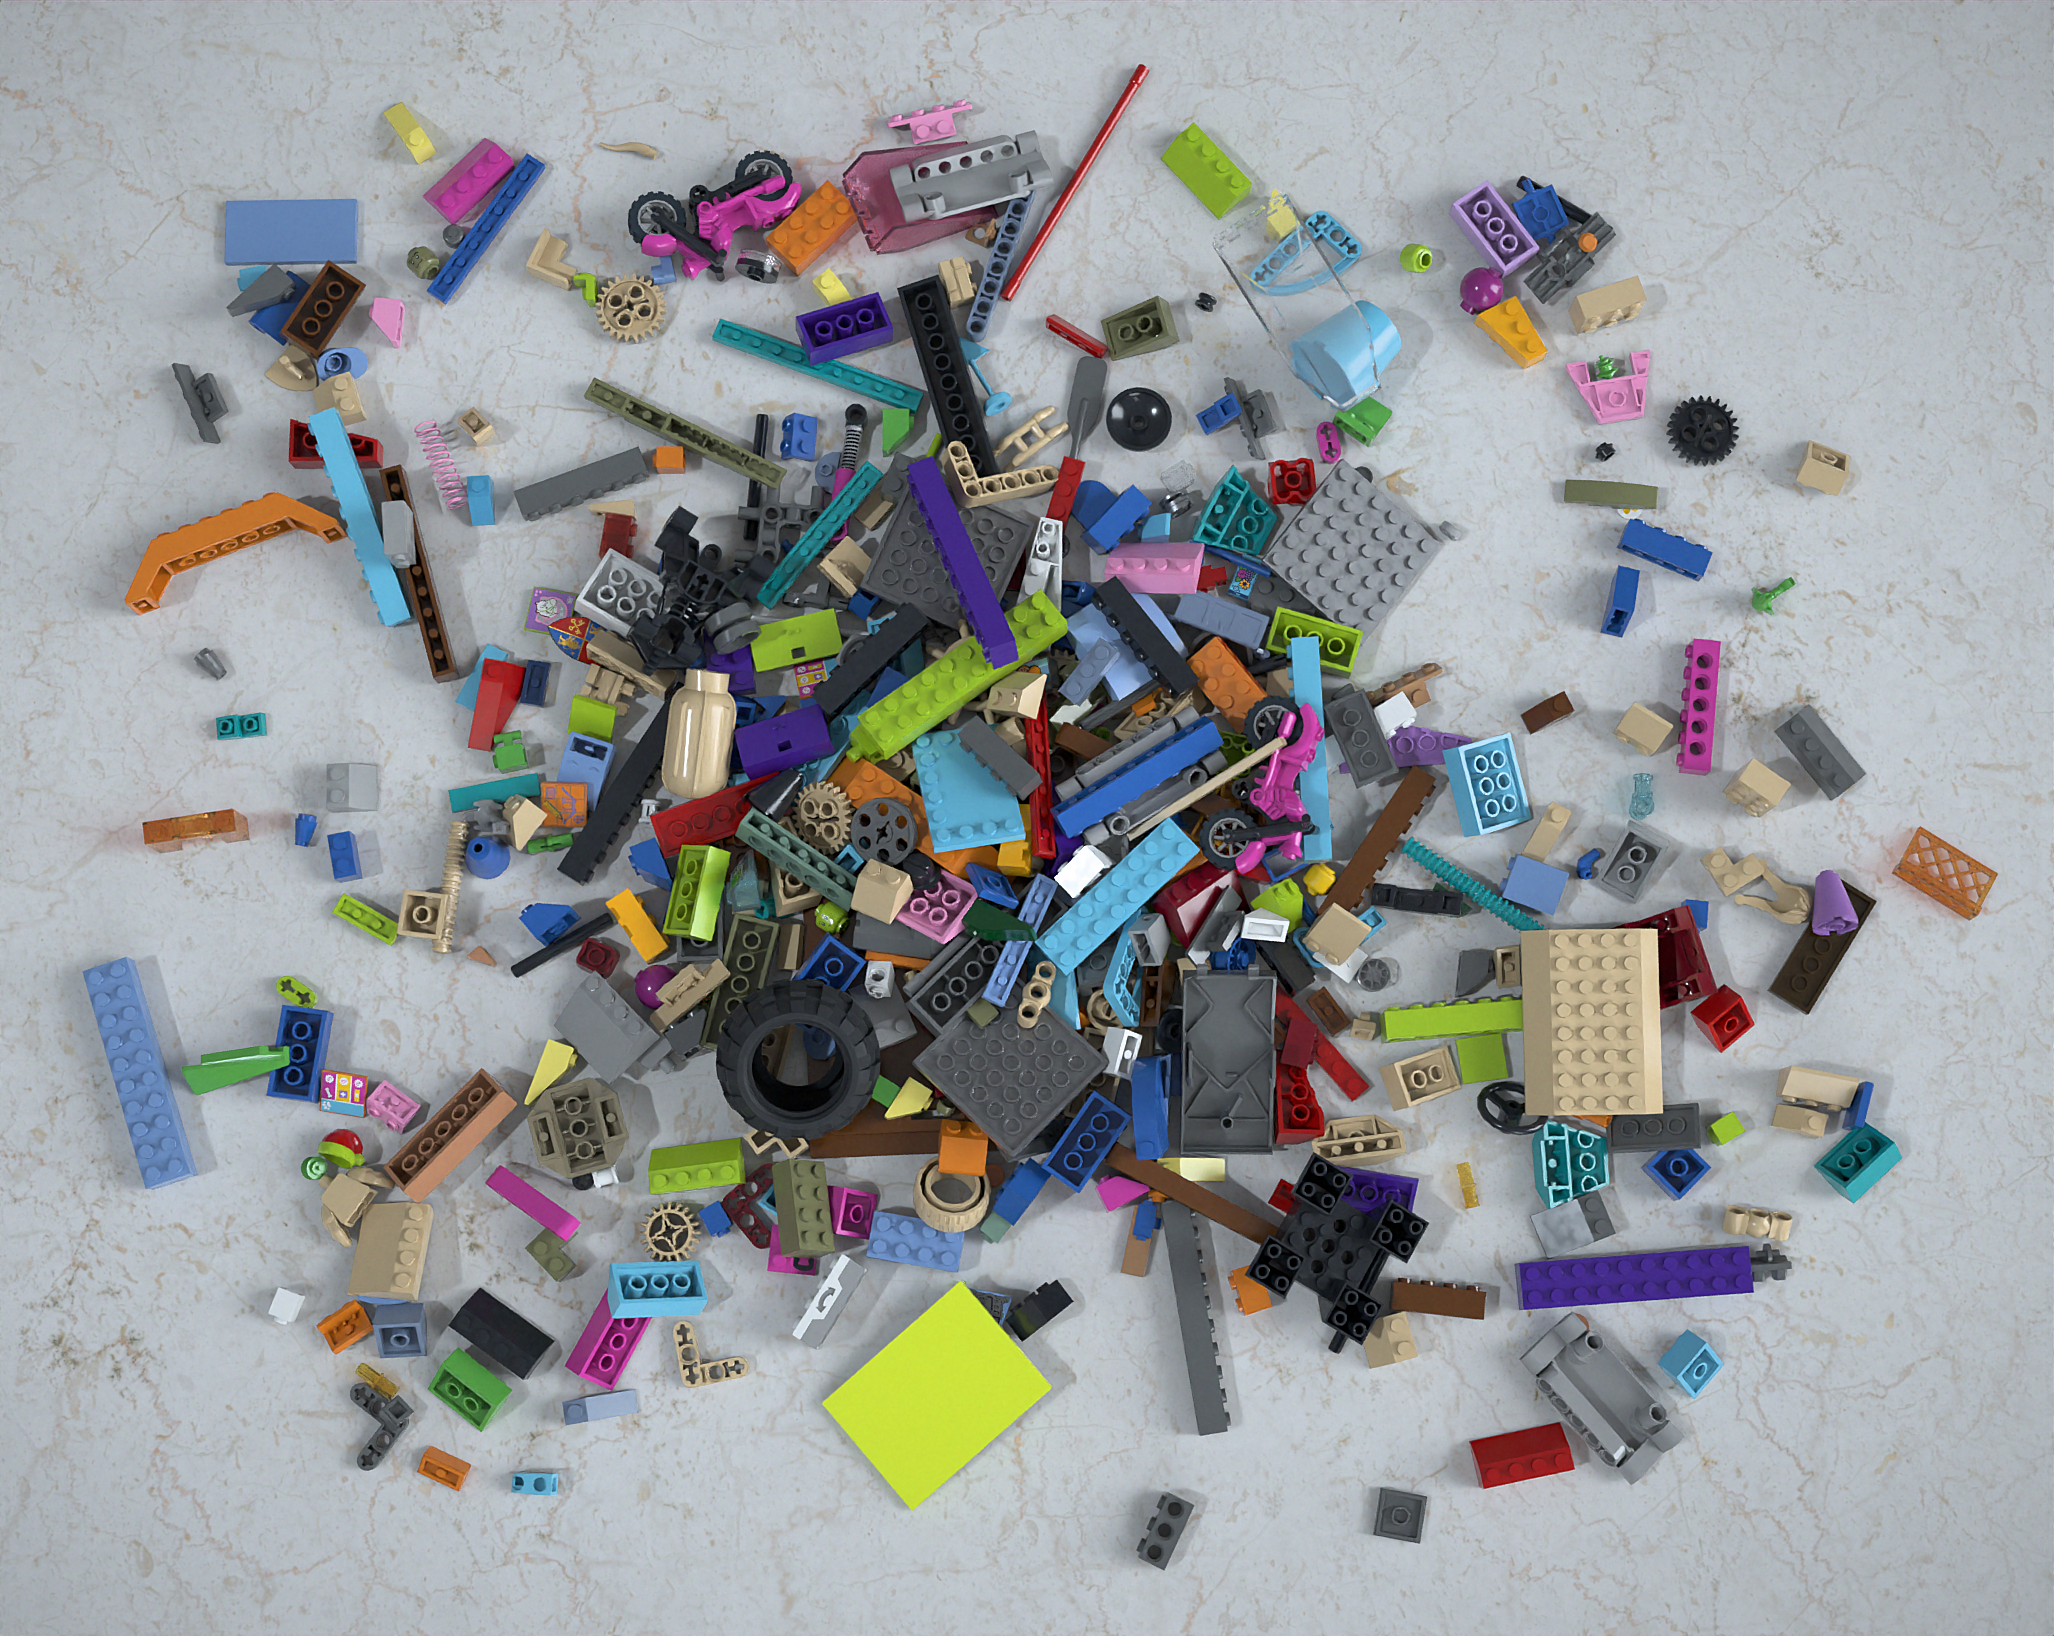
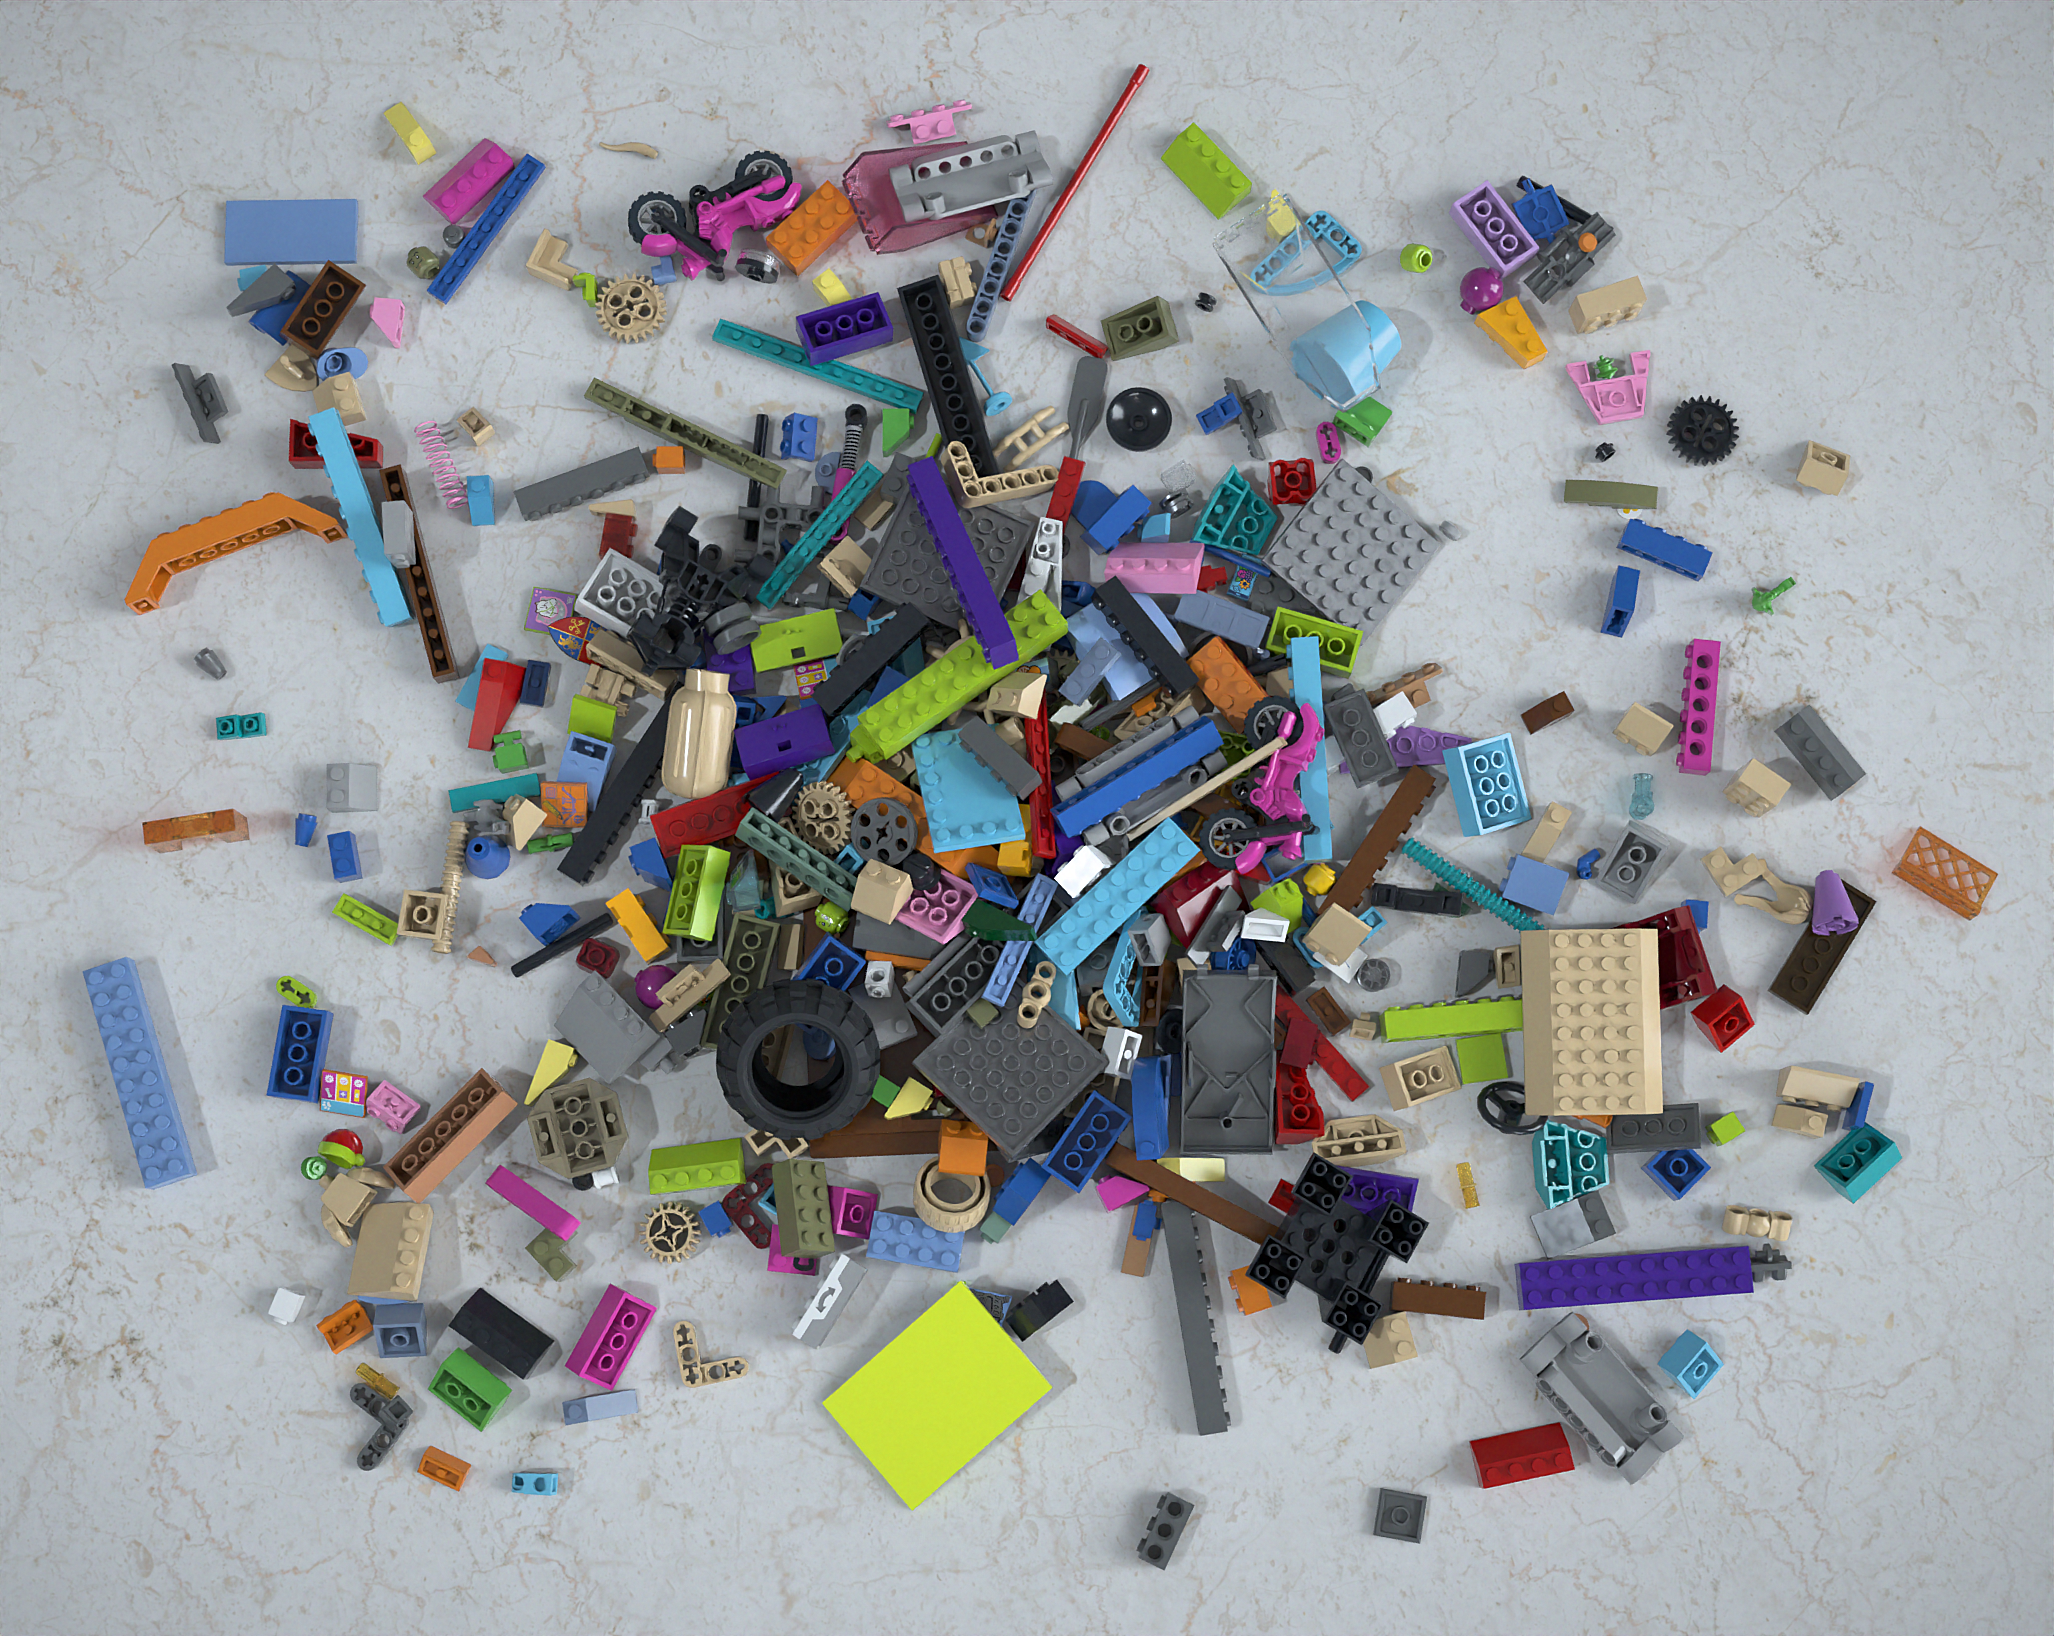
(234, 1066): bright green wedge -> none
(656, 1289): medium azure slope -> none

